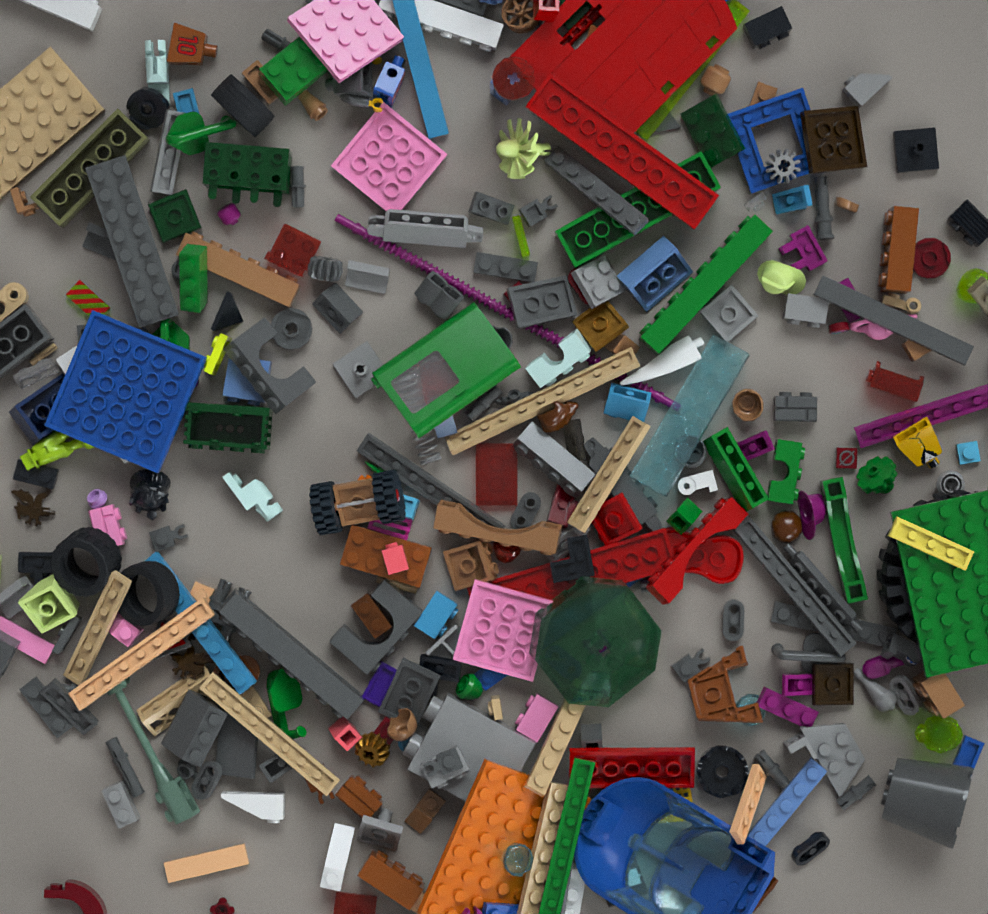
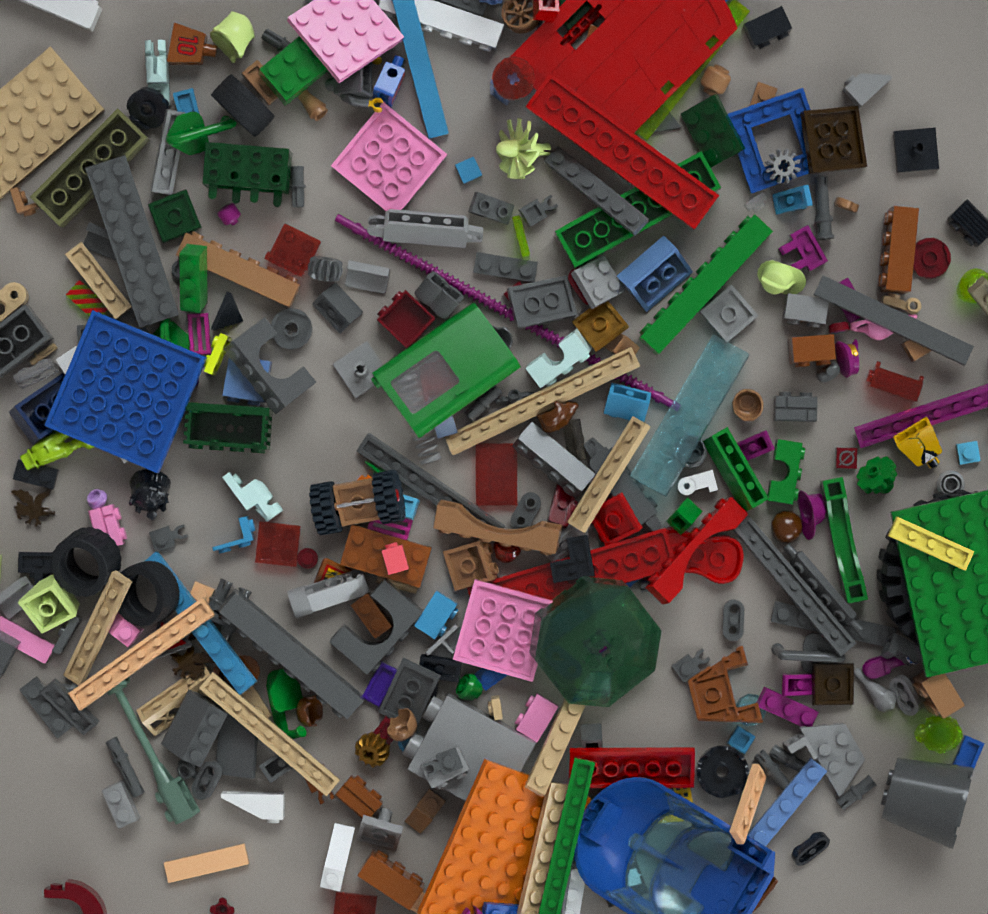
(98, 280): none -> tan plate
(199, 333): none -> dark pink tile
(233, 35): none -> yellowish green piece
(247, 529): none -> dark azure bracket
(278, 544): none -> clear red plate
(307, 558): none -> dark red plate
(309, 711): none -> reddish brown hair
(327, 592): none -> light grey beam
(330, 569): none -> piece
(345, 733): coral brick -> none
(405, 318): none -> dark red piece
(468, 170): none -> dark azure tile
(517, 859): clear light blue hair -> none
(671, 359): white piece -> none
(741, 739): none -> dark azure tile
(788, 759): none -> dark grey pin
(811, 349): none -> dark orange brick
(828, 372): none -> dark grey piece
(847, 358): none -> magenta piece

